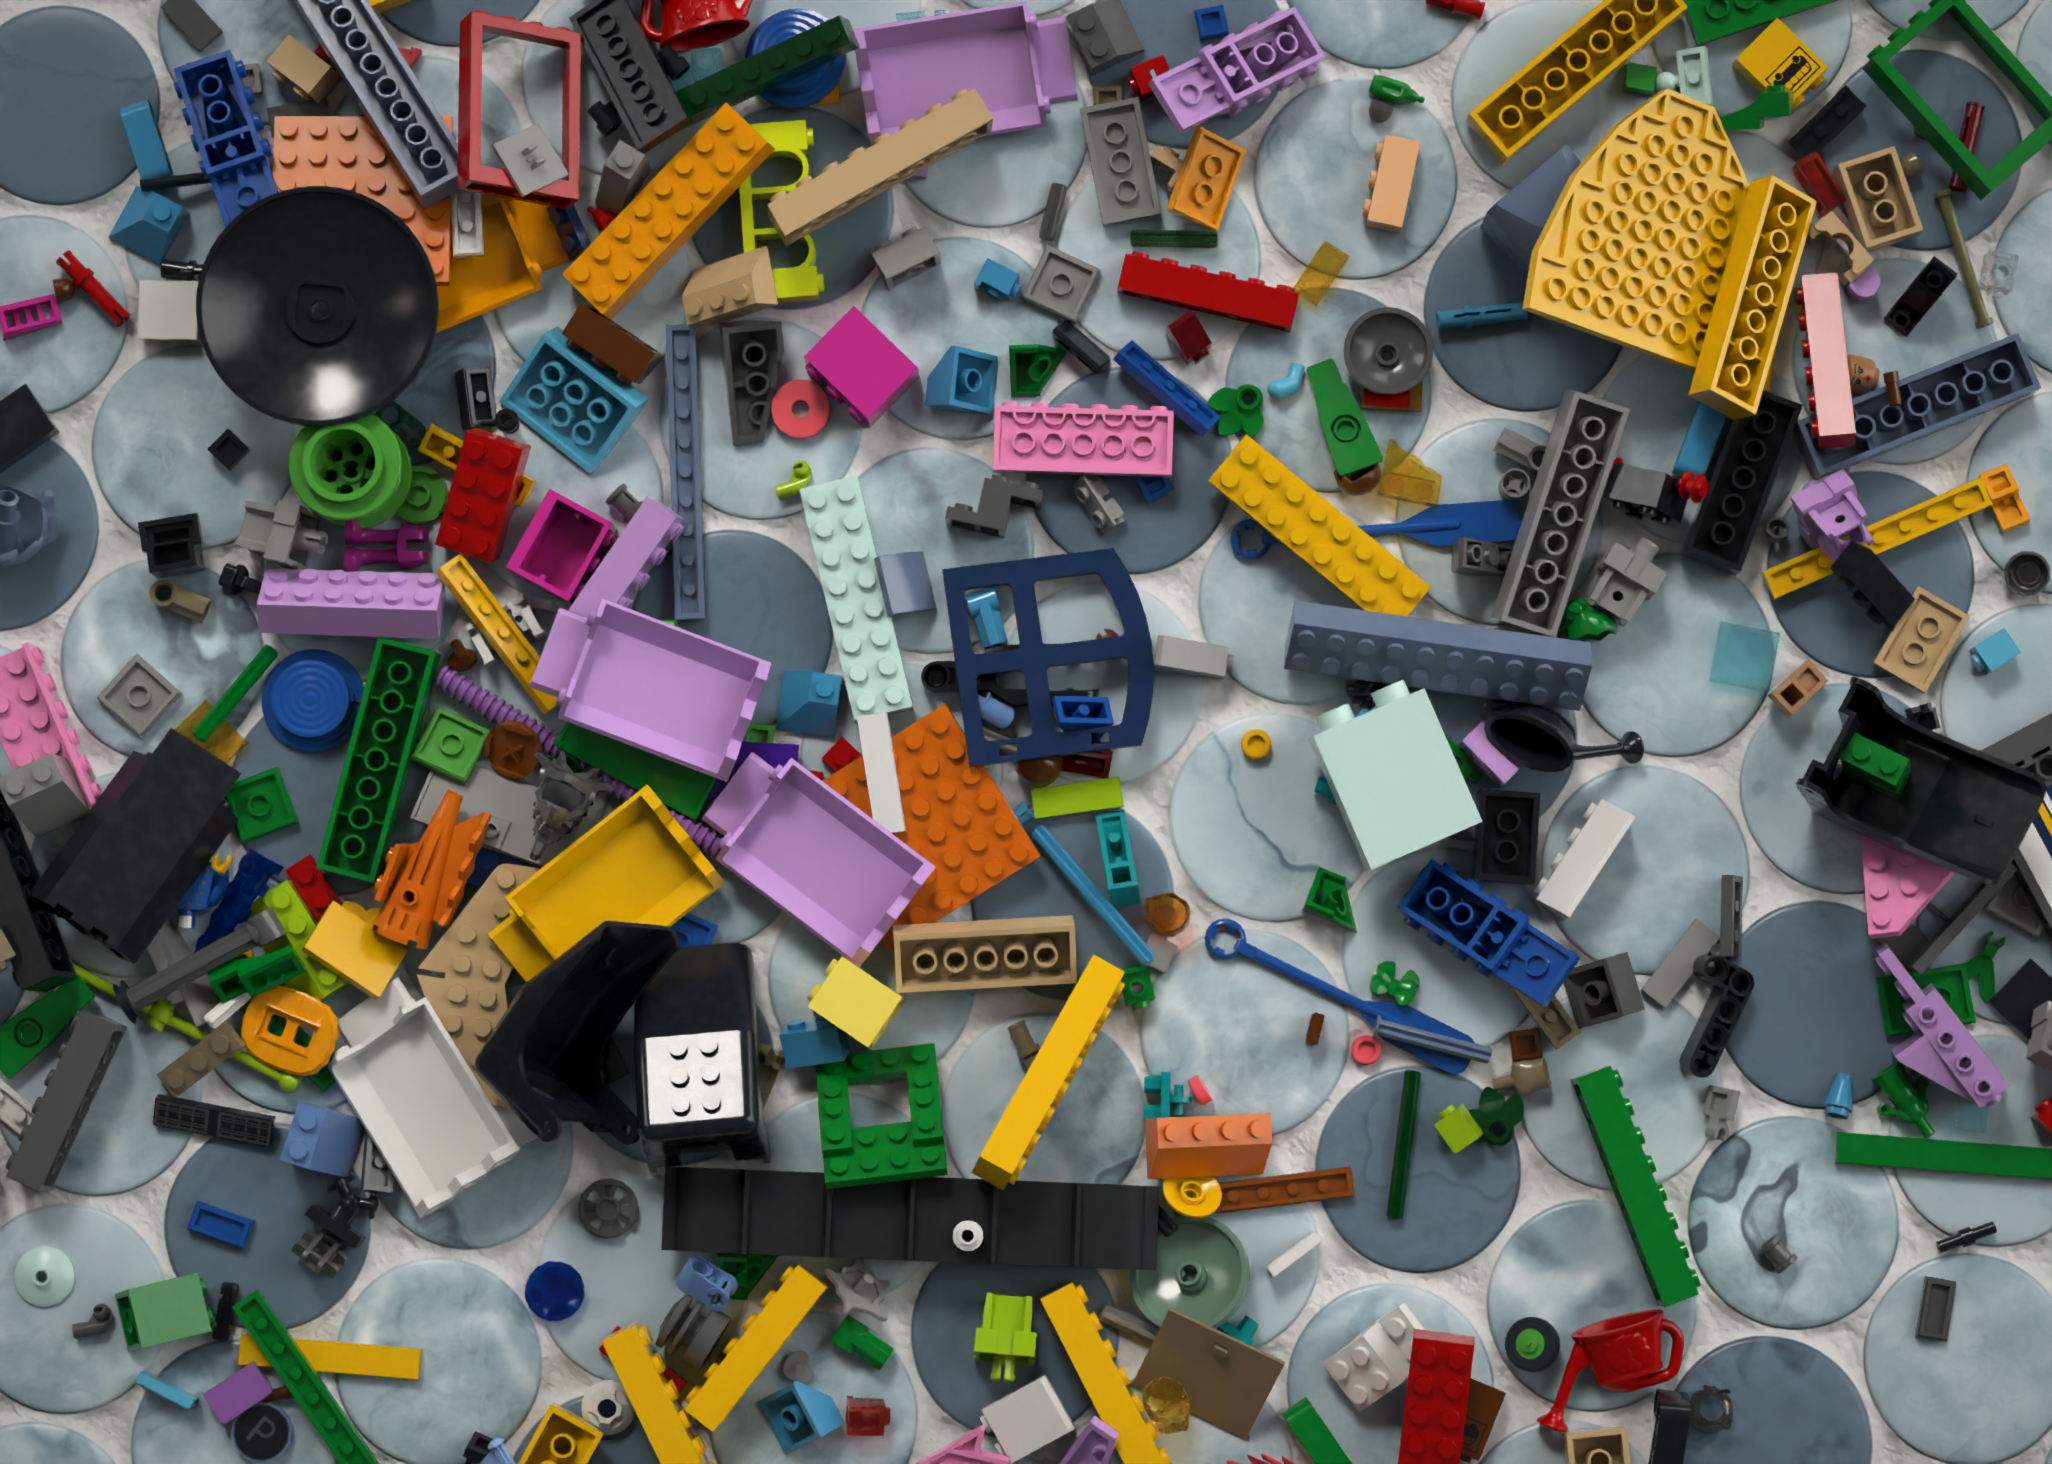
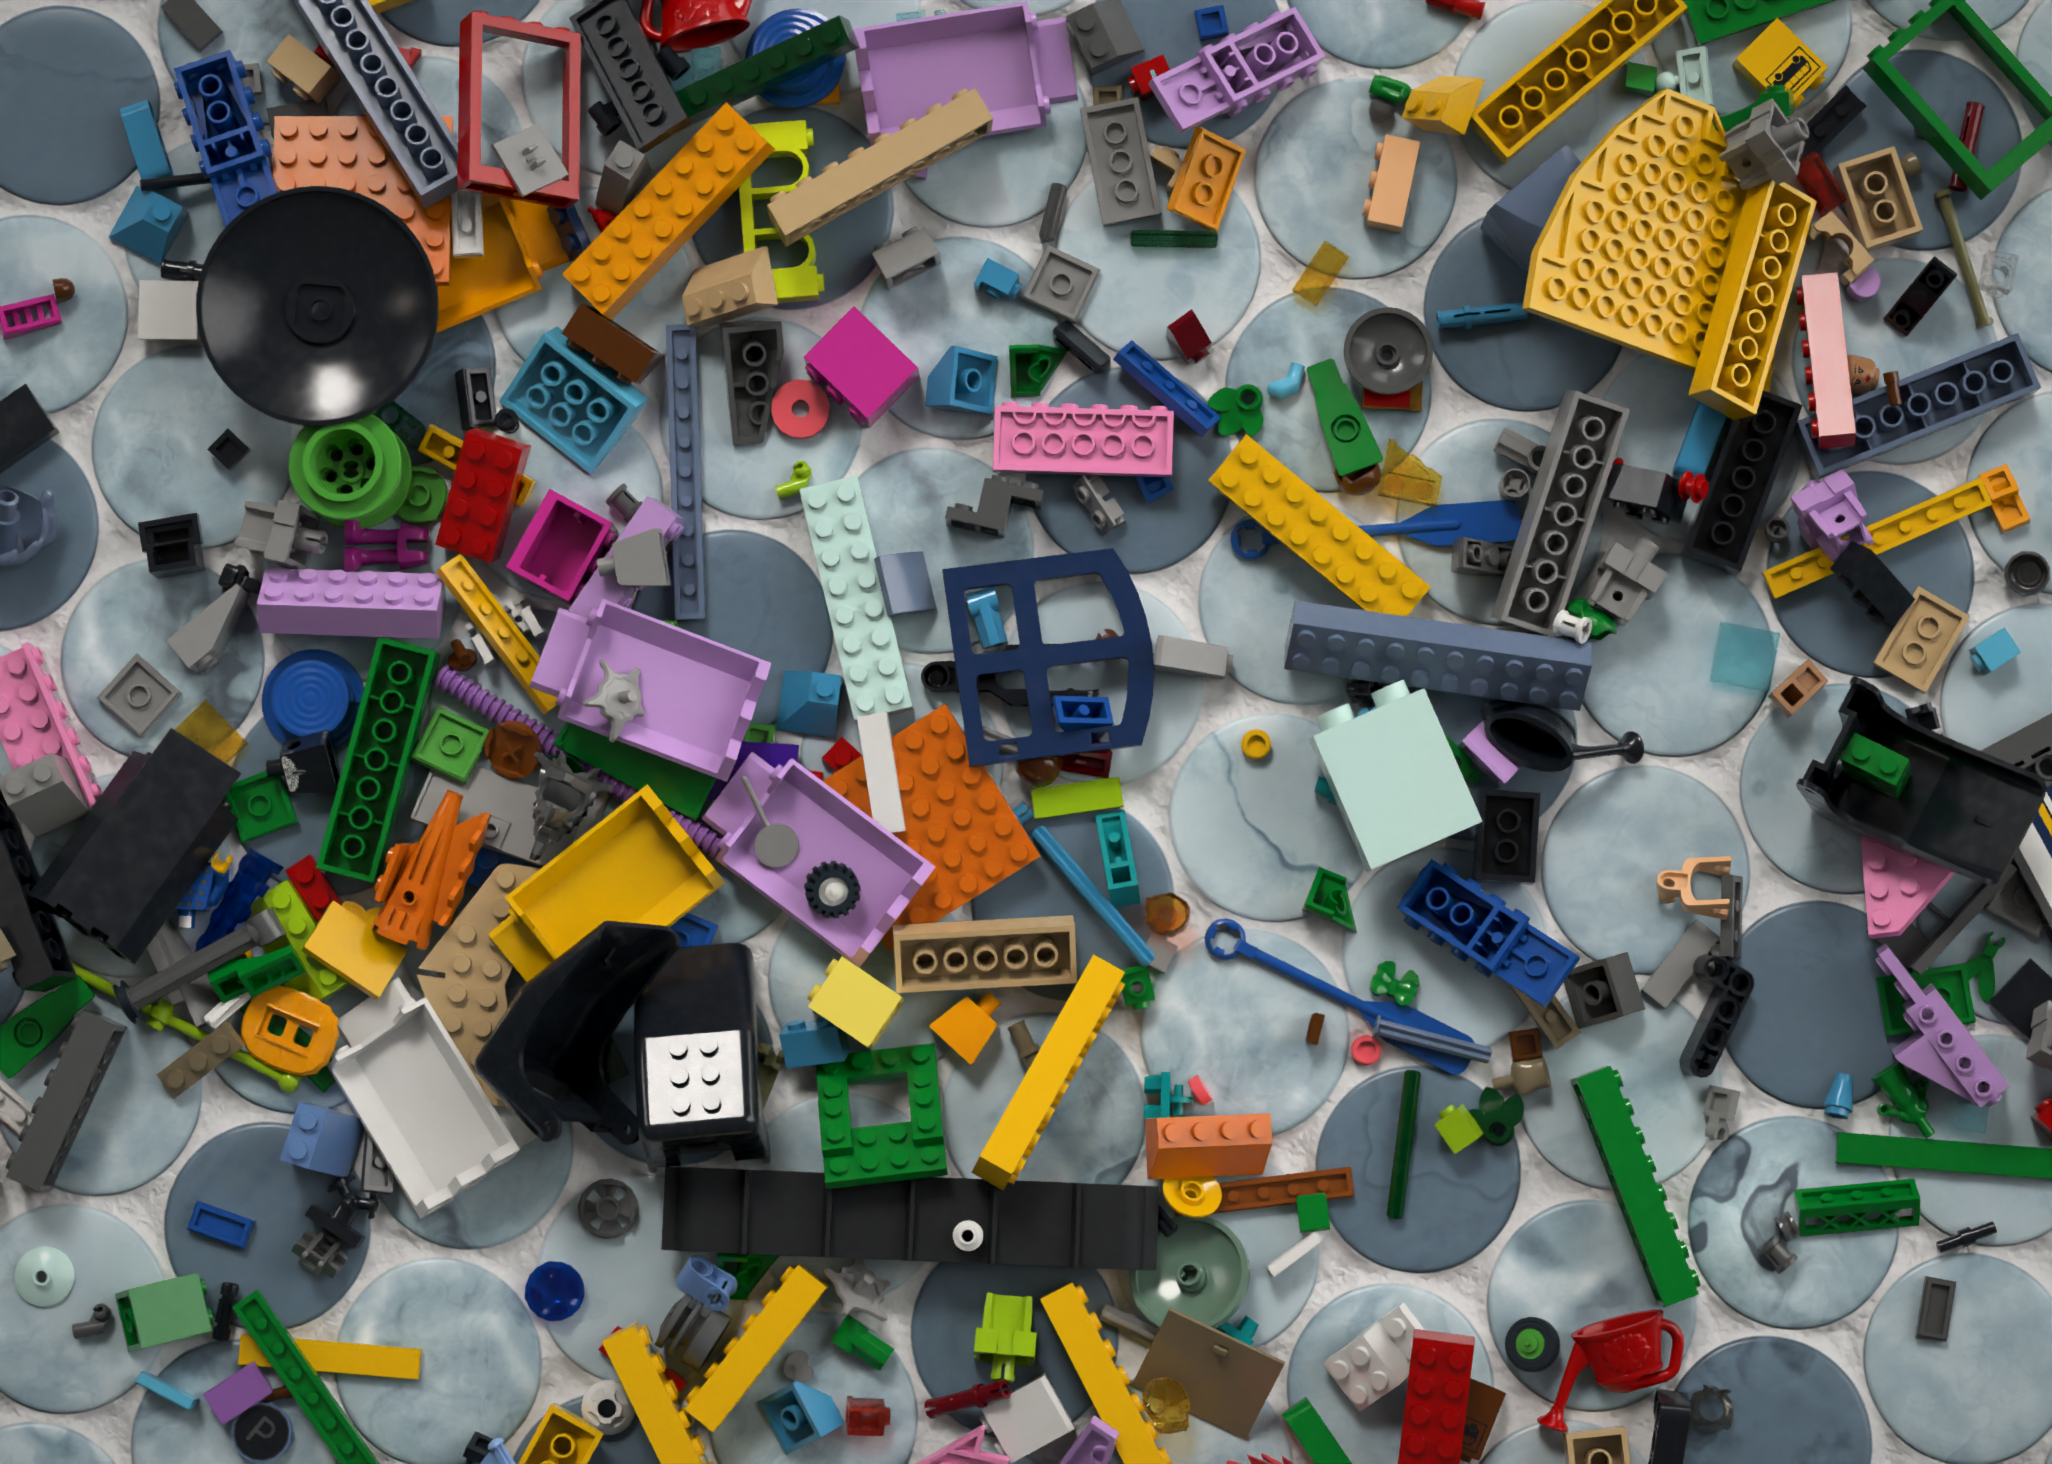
(85, 280): red pin -> none
(182, 601): dark tan piece -> none
(208, 633): none -> light grey slope
(214, 1120): black tile -> none
(235, 693): green axle -> none
(307, 764): none -> black torso
(617, 698): none -> light grey piece
(638, 560): none -> light grey torso
(775, 843): none -> light grey piece
(832, 889): none -> black wheel
(968, 1026): none -> light orange torso
(978, 1396): none -> dark red pin
(995, 712): medium blue arm -> none
(1208, 292): red brick -> none
(1312, 1212): none -> green slope
(1443, 104): none -> yellow slope
(1580, 627): none -> white bush
(1583, 859): white slope -> none
(1677, 884): none -> light nougat piece
(1765, 146): none -> light grey piece
(1787, 1226): none -> dark grey bush
(1858, 1202): none -> green fence

